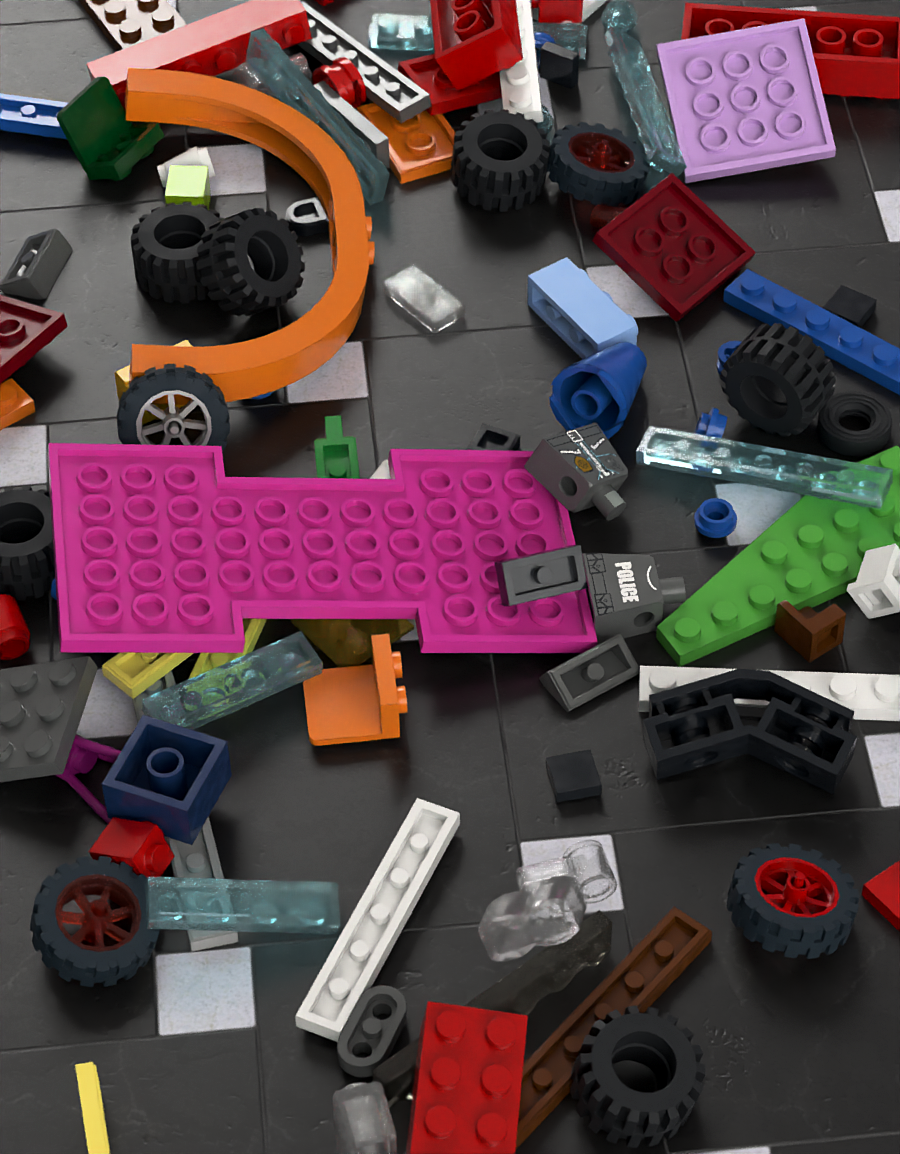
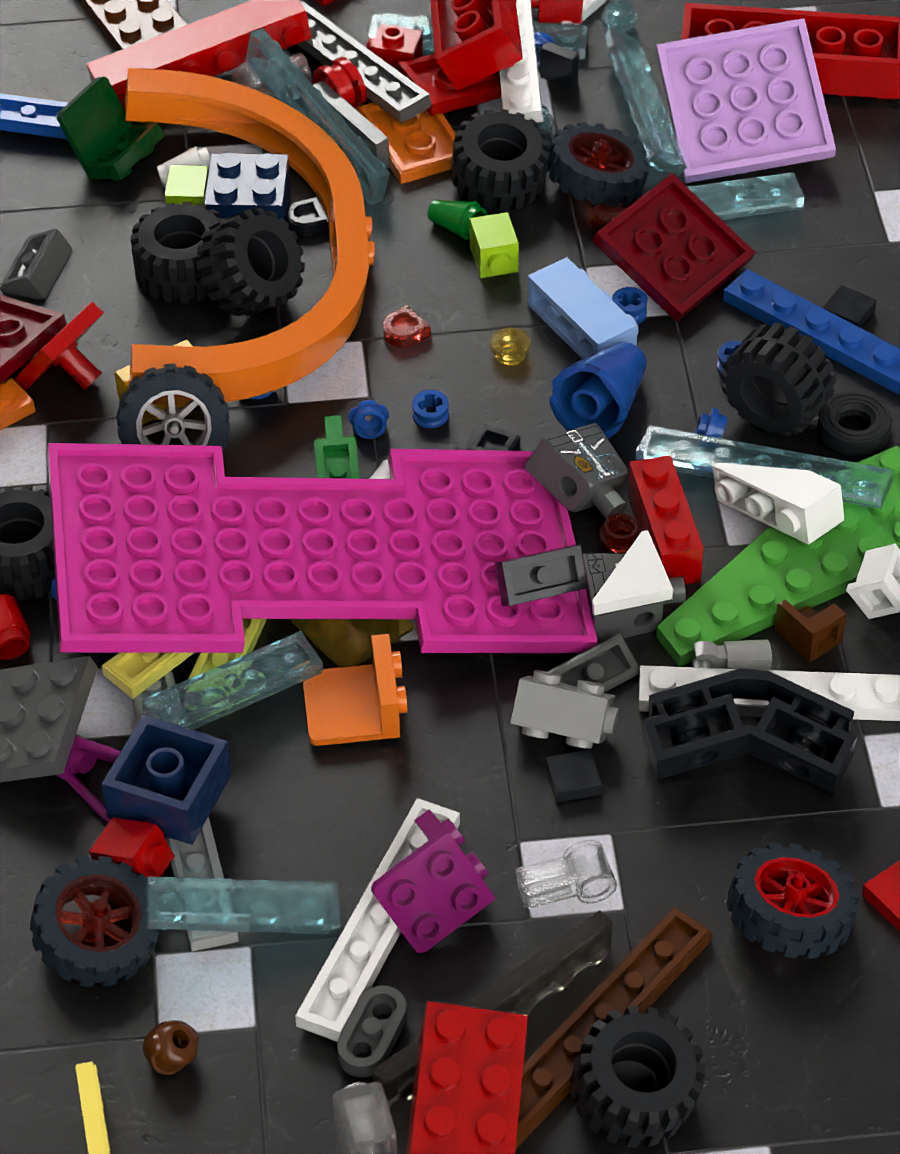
(63, 352): none -> red tile
(170, 1046): none -> reddish brown piece
(247, 183): none -> brick
(372, 427): none -> blue plate
(396, 44): none -> red brick
(405, 328): none -> clear red tile
(424, 298): clear plate -> none
(433, 886): none -> magenta bracket
(434, 399): none -> blue bush
(455, 215): none -> green cone
(494, 245): none -> lime brick
(510, 345): none -> clear yellow plate
(532, 918): clear brick -> none
(577, 712): none -> light grey brick
(619, 532): none -> clear red plate
(632, 302): none -> blue bush
(635, 580): none -> white tile
(664, 511): none -> red brick
(715, 518): blue plate -> none
(733, 655): none -> light grey bar
(751, 196): none -> clear light blue plate
(783, 498): none -> white slope

